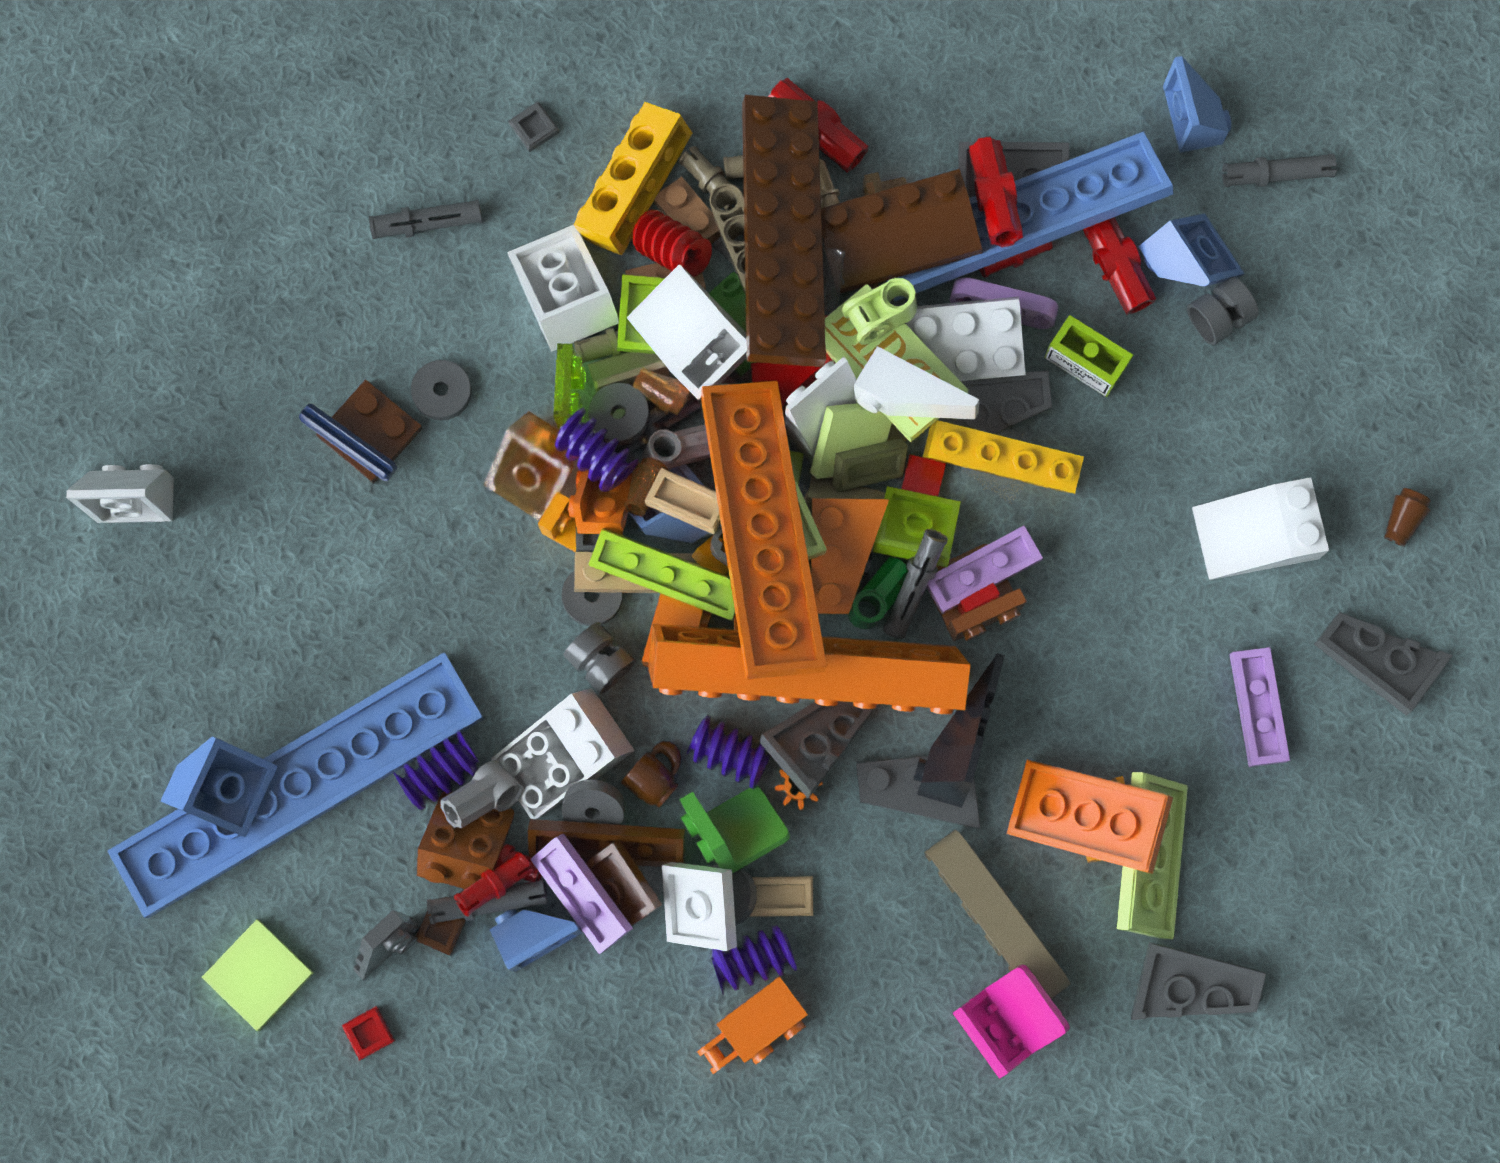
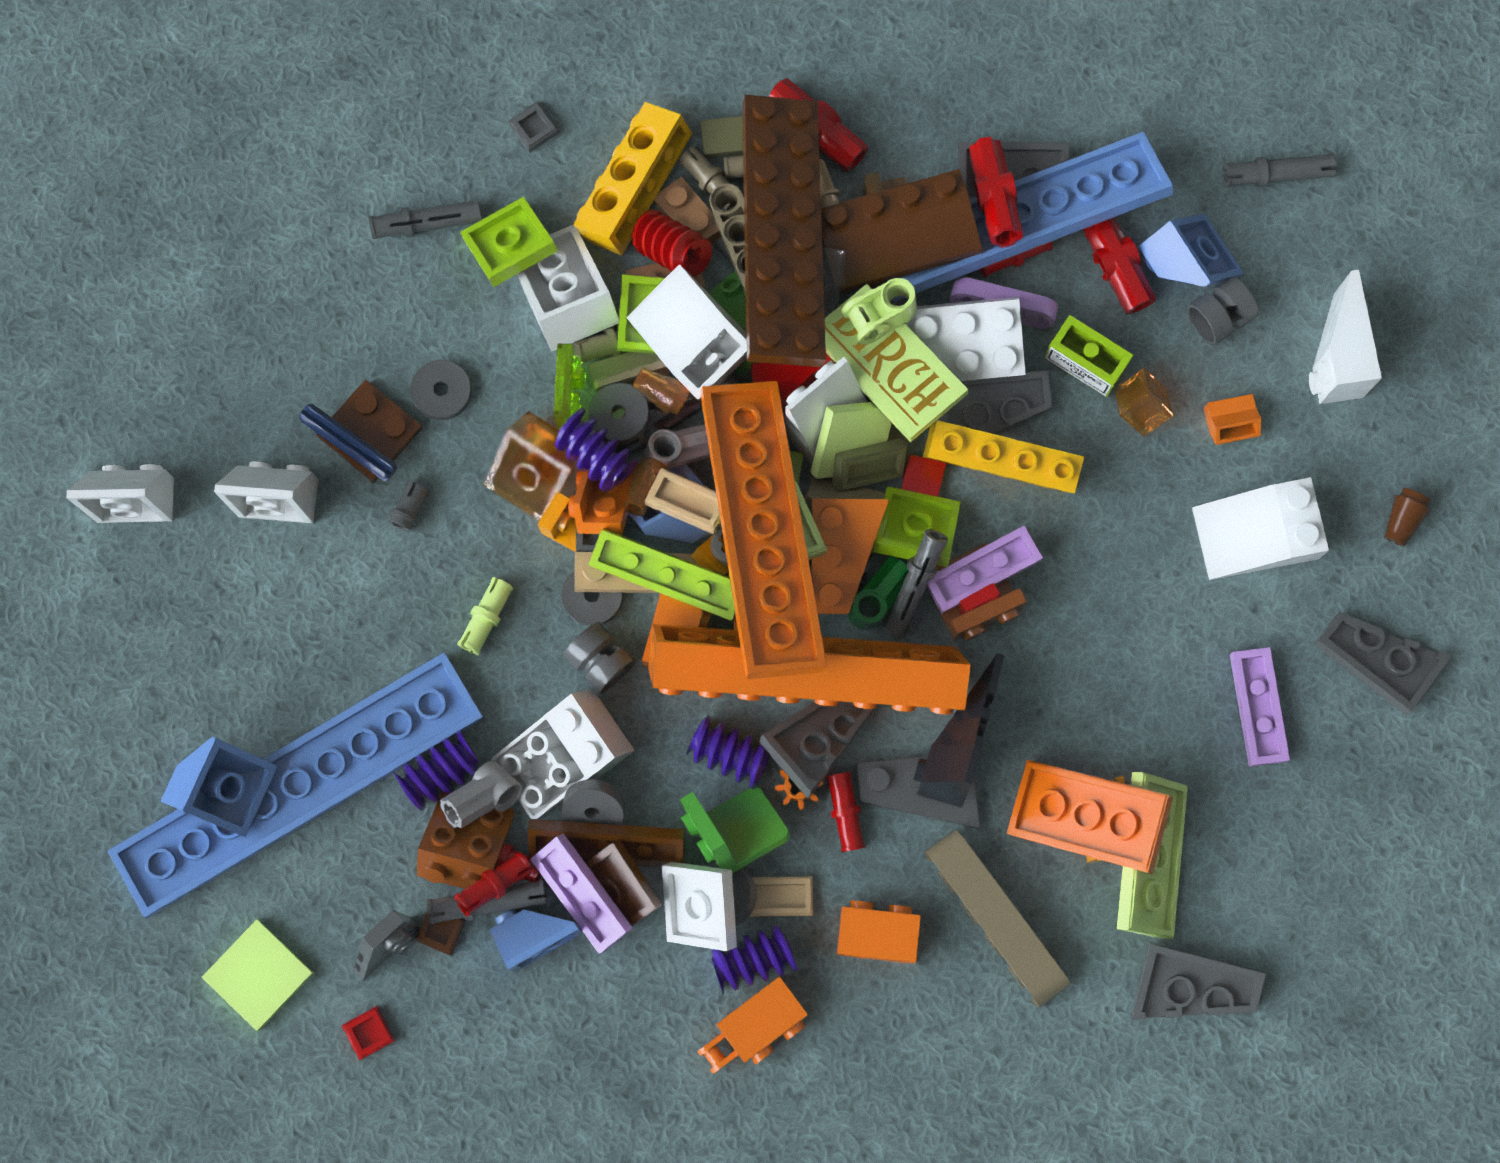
(270, 493): none -> white slope
(408, 507): none -> dark grey pin
(485, 616): none -> yellowish green pin
(508, 241): none -> lime plate
(651, 778): reddish brown piece -> none
(722, 137): none -> olive tile
(845, 811): none -> red pin
(877, 933): none -> orange brick
(905, 390): white slope -> none
(1011, 1020): dark pink bracket -> none
(1143, 402): none -> clear orange panel
(1194, 108): medium blue slope -> none
(1233, 419): none -> orange piece
(1347, 354): none -> white slope

